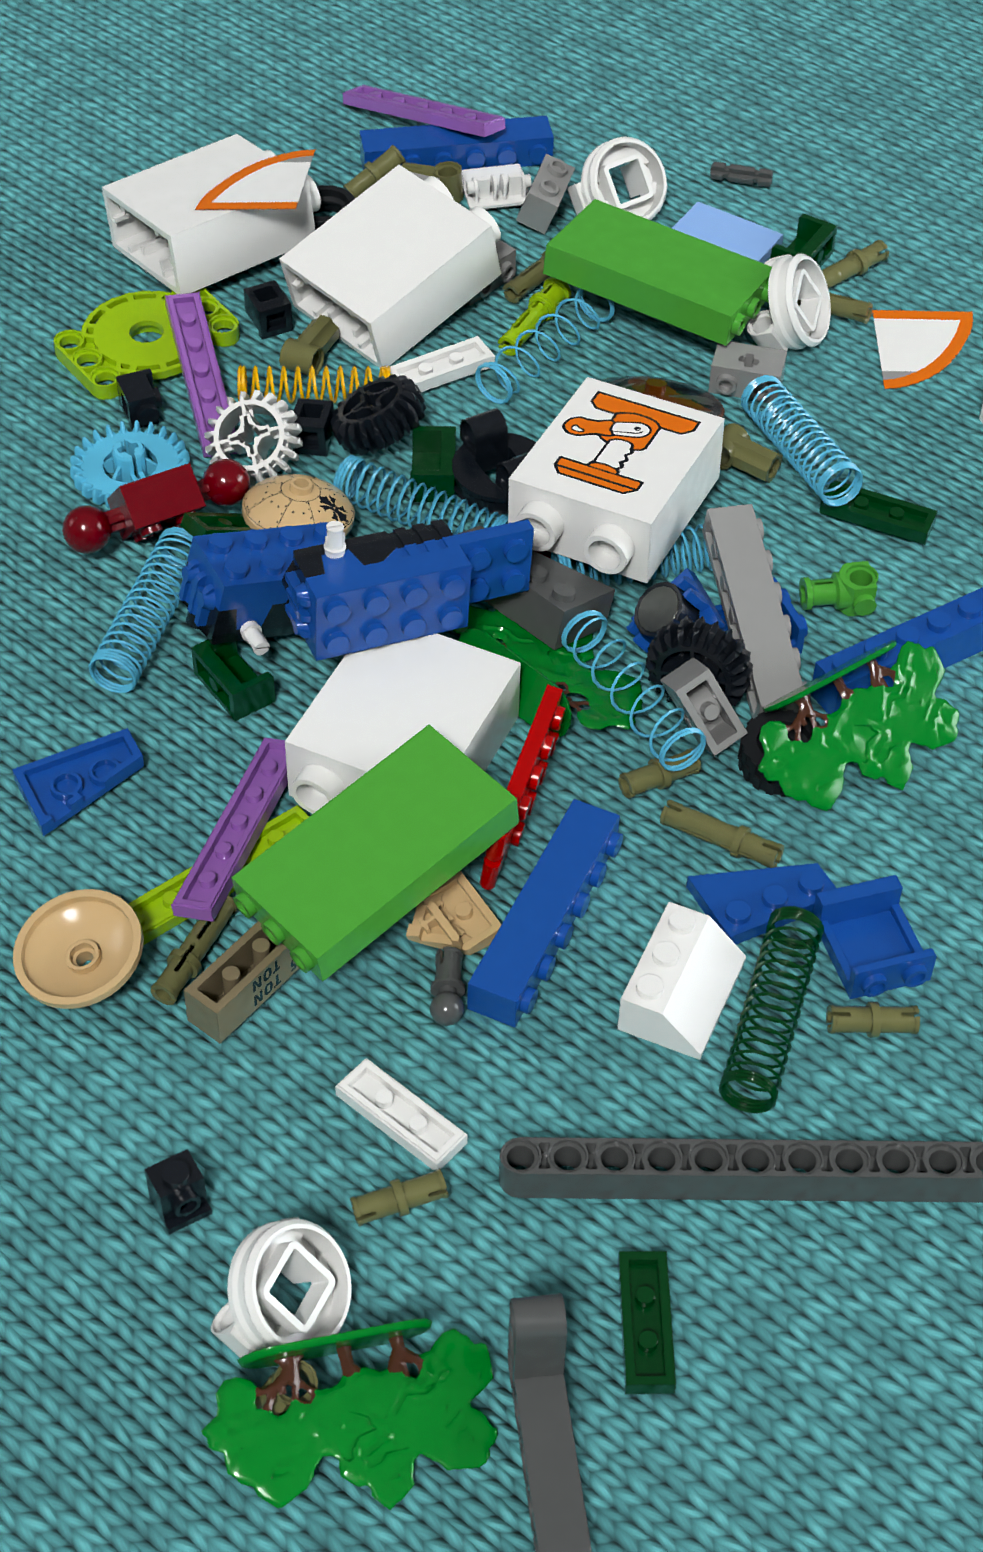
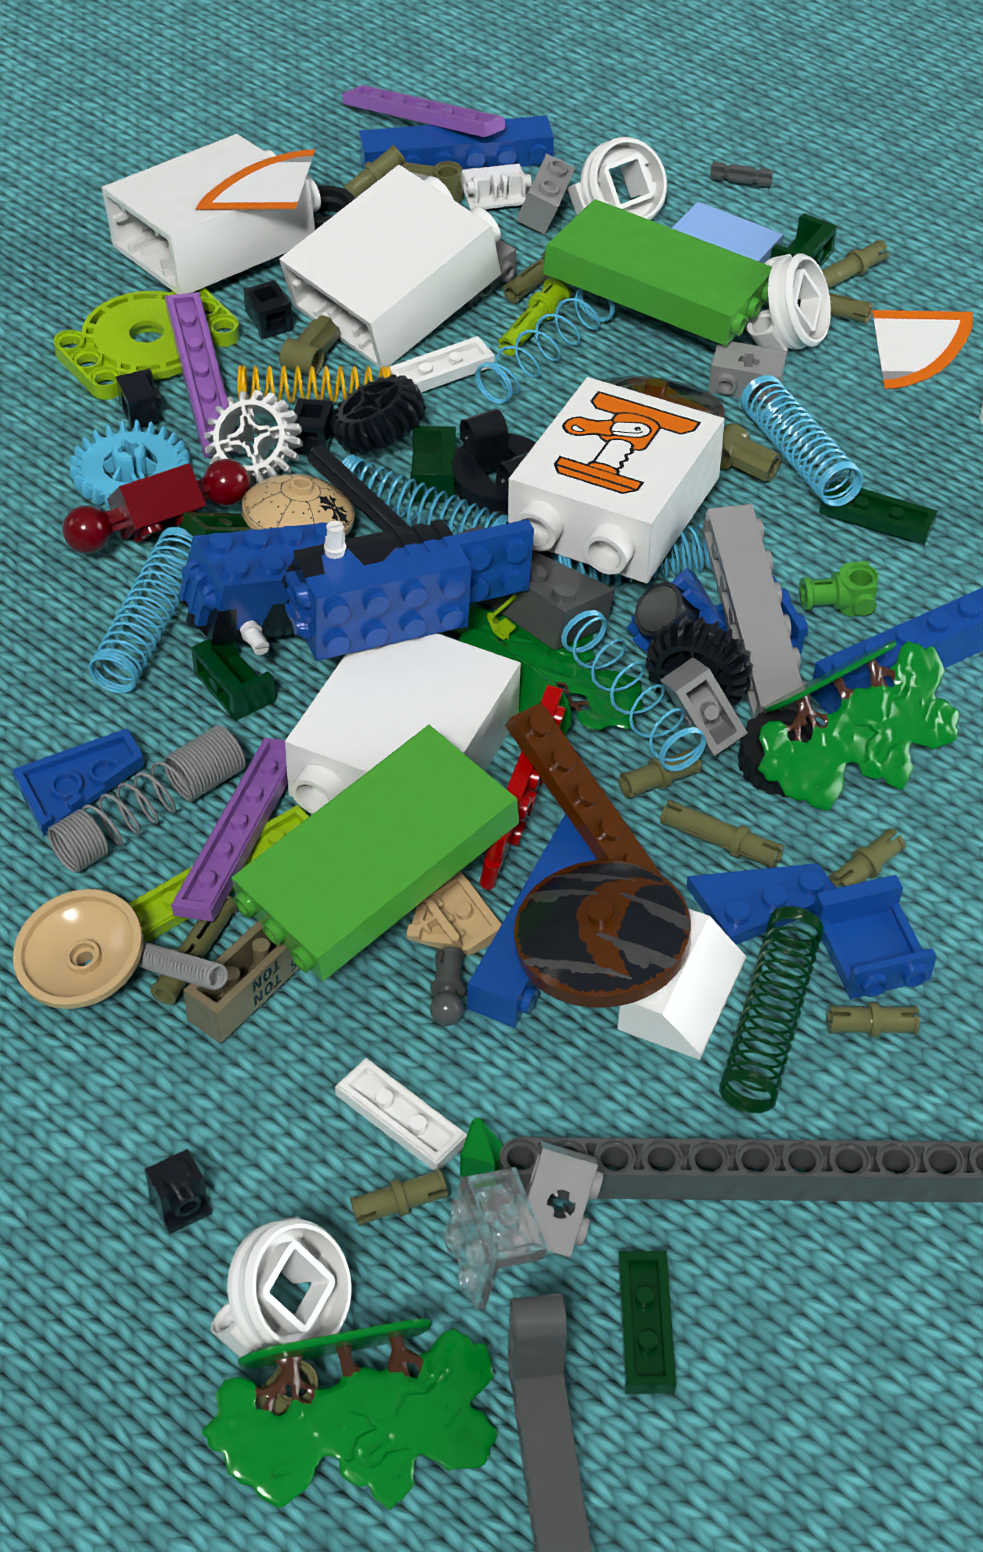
(183, 966): none -> light grey piece
(190, 769): none -> light grey piece
(355, 490): none -> black axle
(480, 1150): none -> green slope
(491, 1230): none -> clear bracket
(503, 627): none -> lime piece
(569, 1171): none -> light grey brick
(575, 787): none -> reddish brown plate
(602, 933): none -> dish
(868, 860): none -> olive pin

